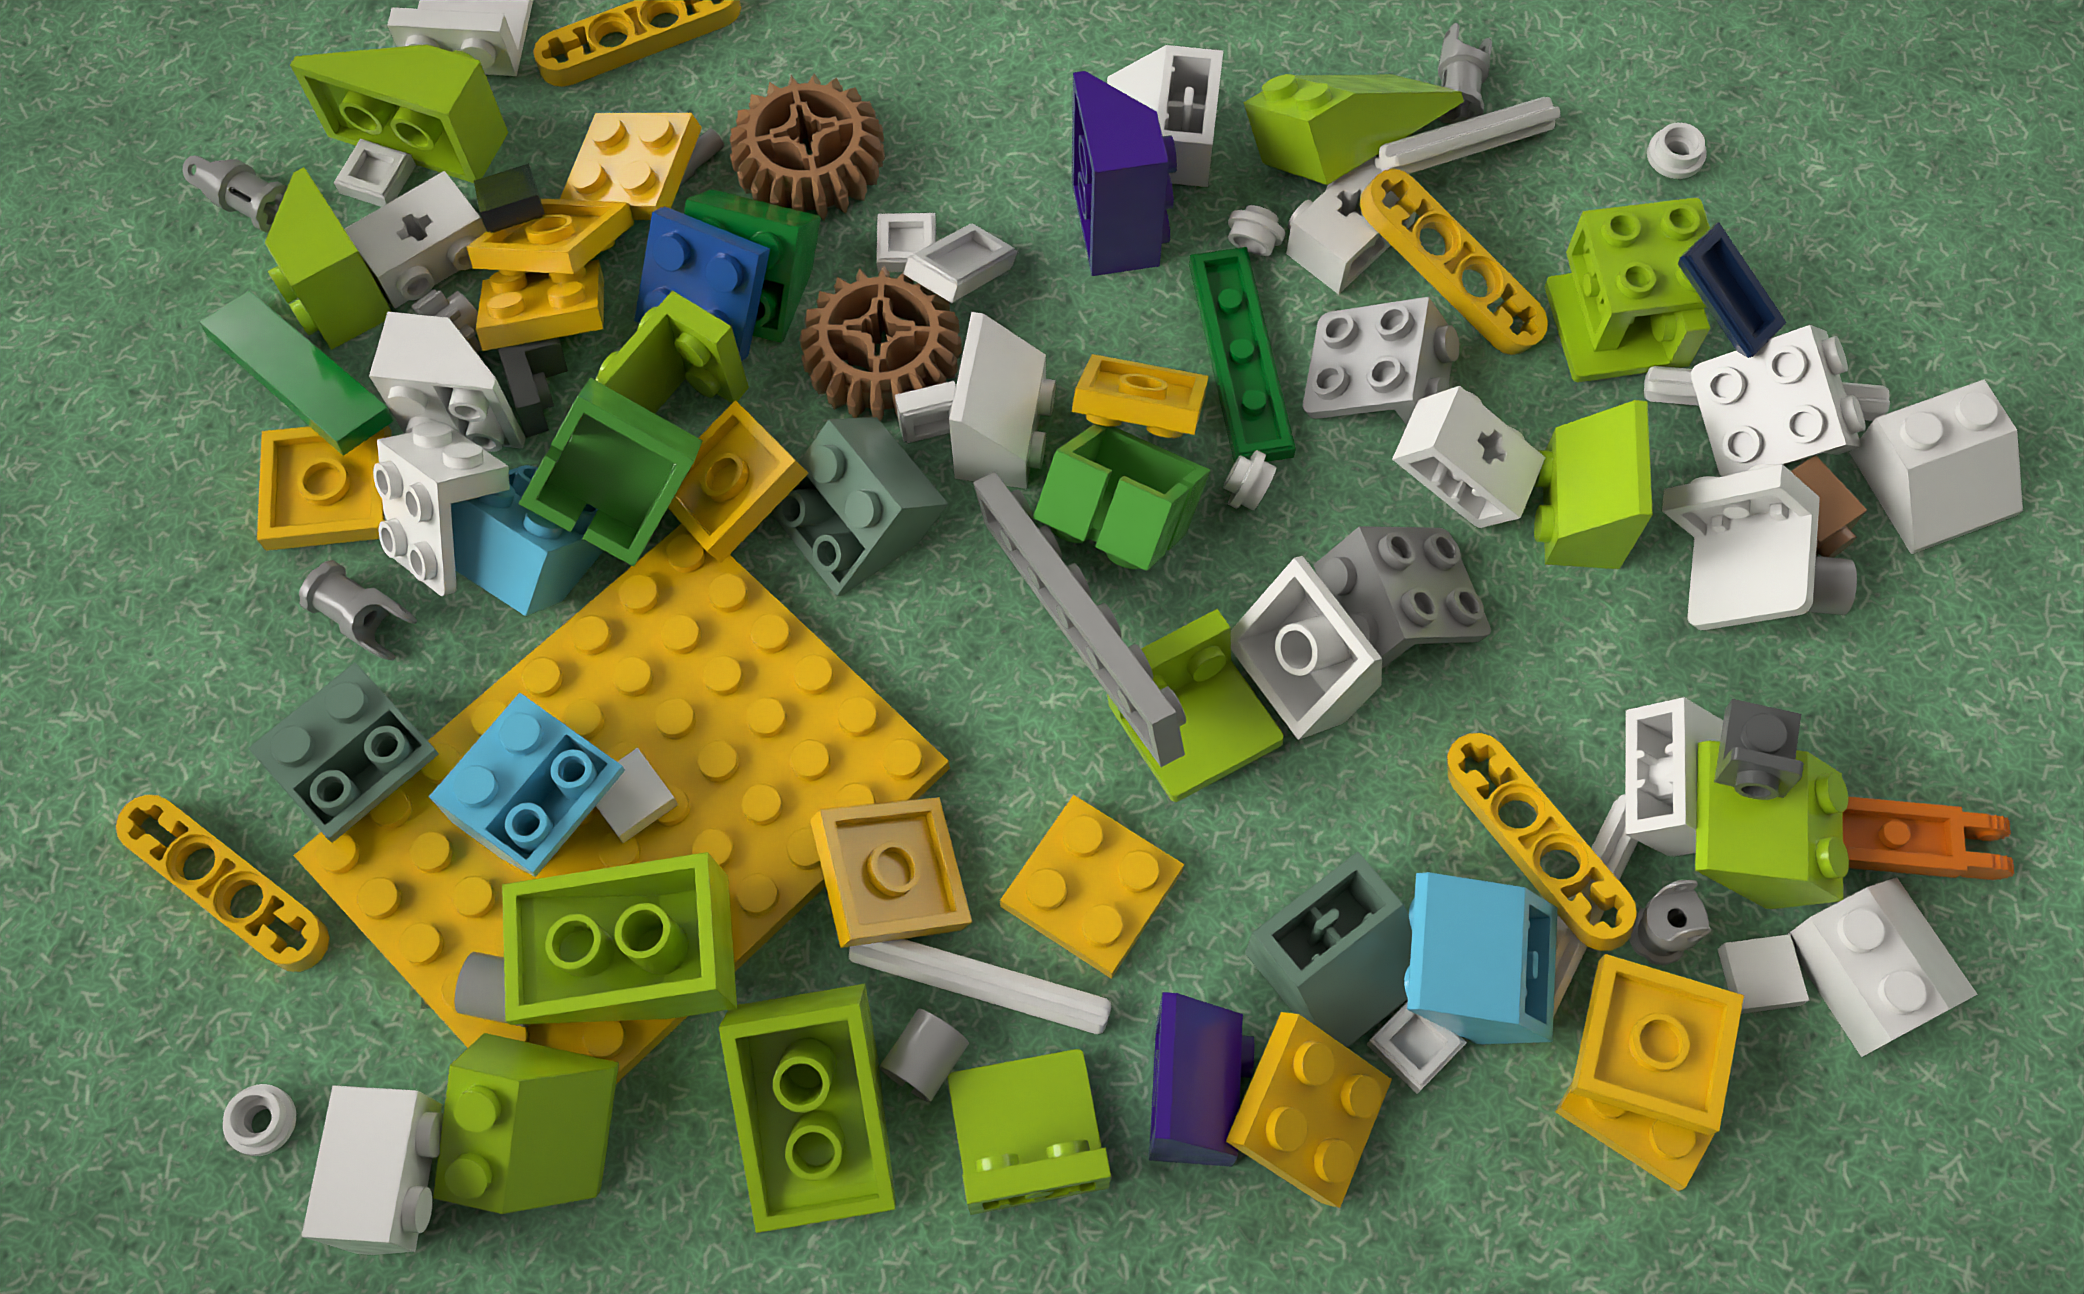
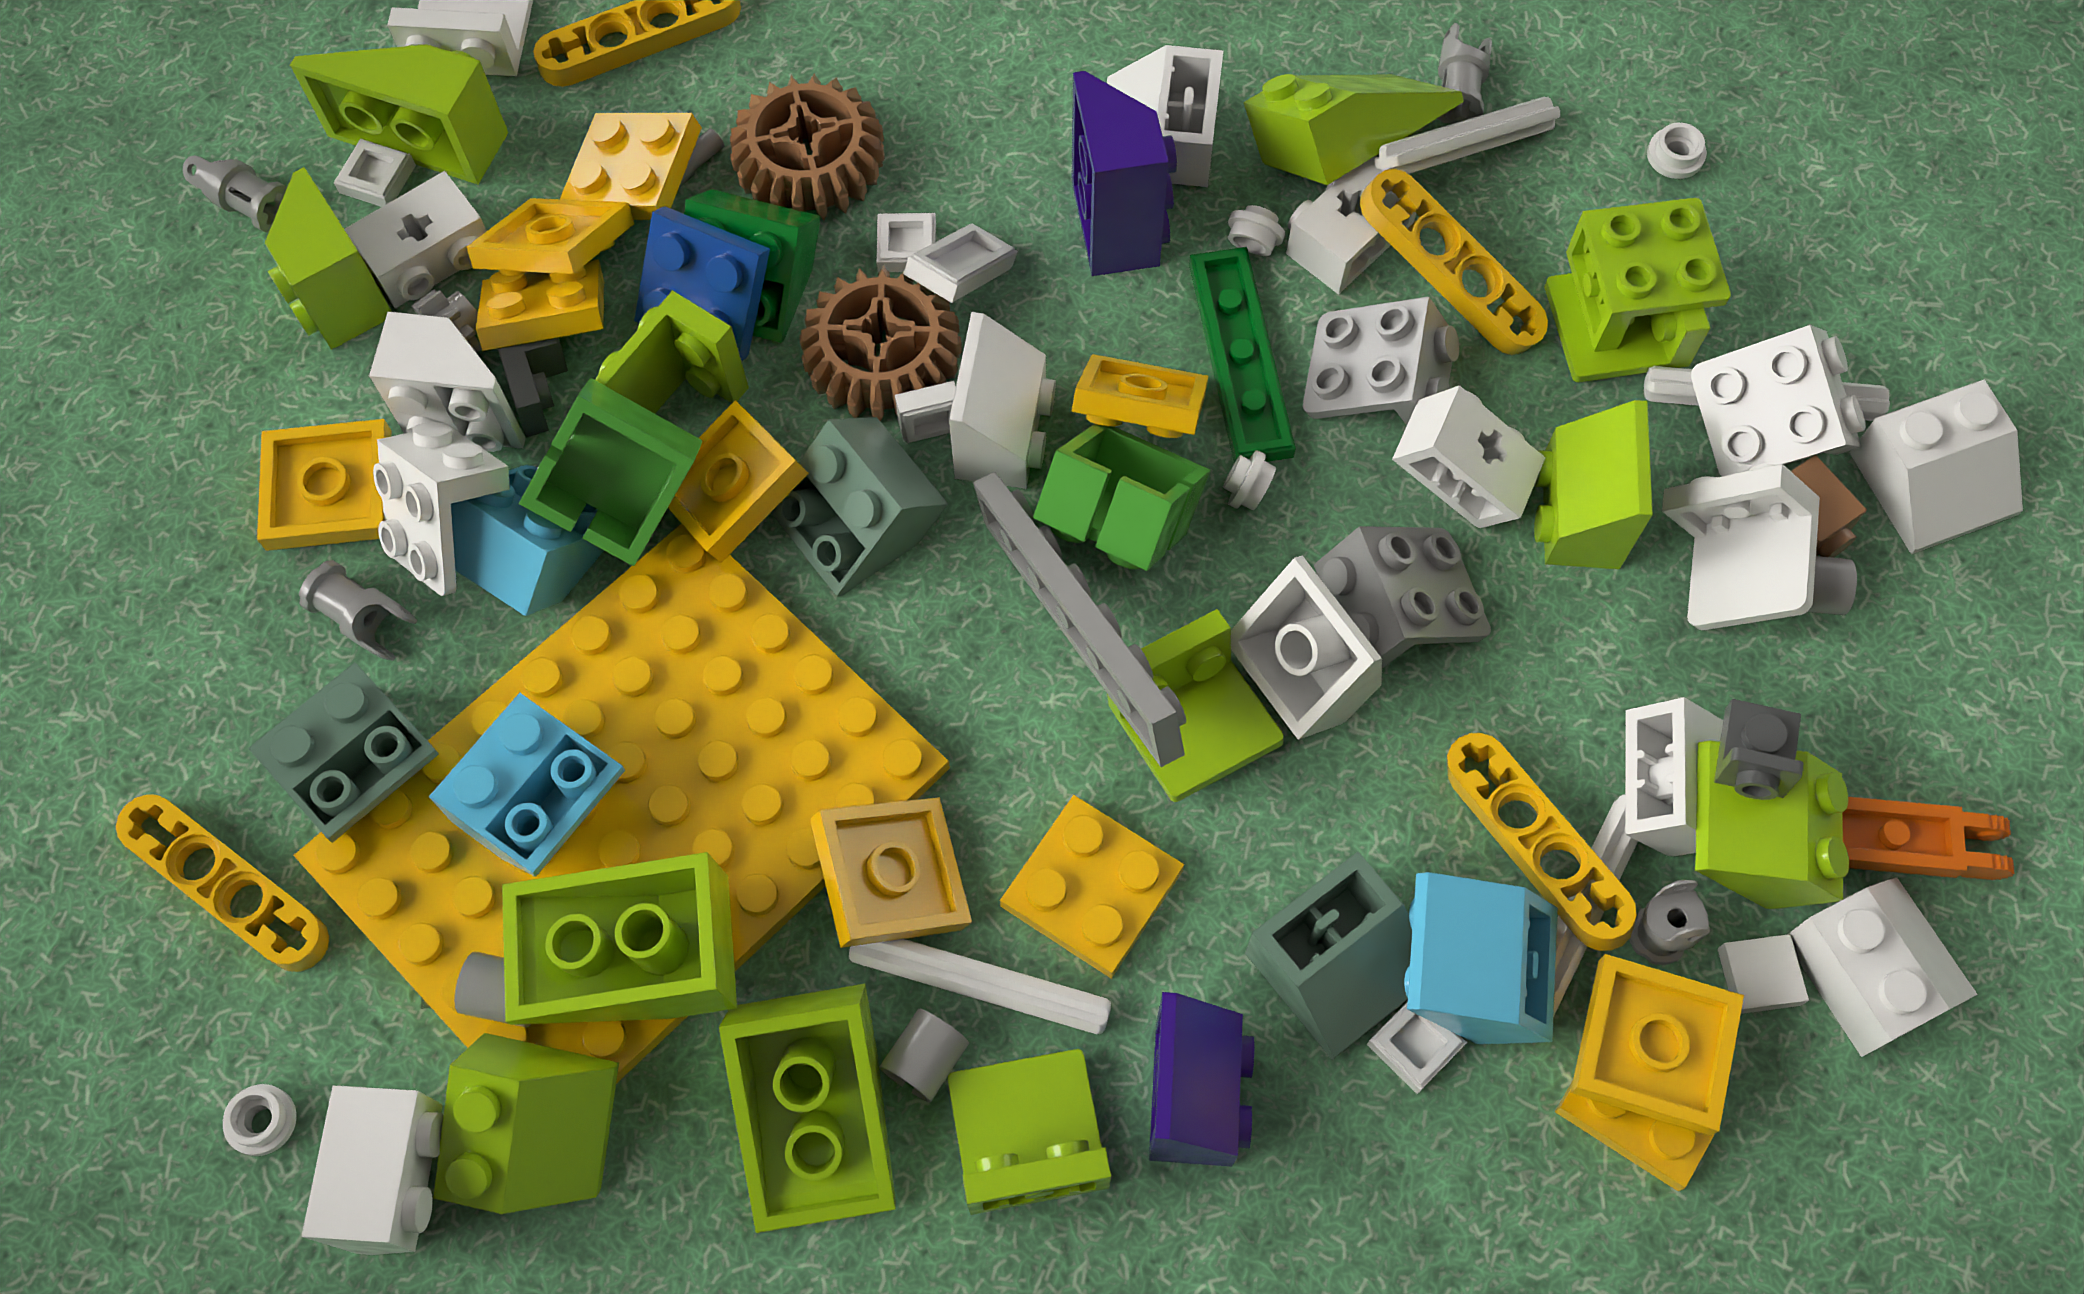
(297, 372): green tile -> none
(508, 198): tile -> none
(635, 798): white tile -> none
(1309, 1109): yellow plate -> none
(1731, 291): dark blue tile -> none

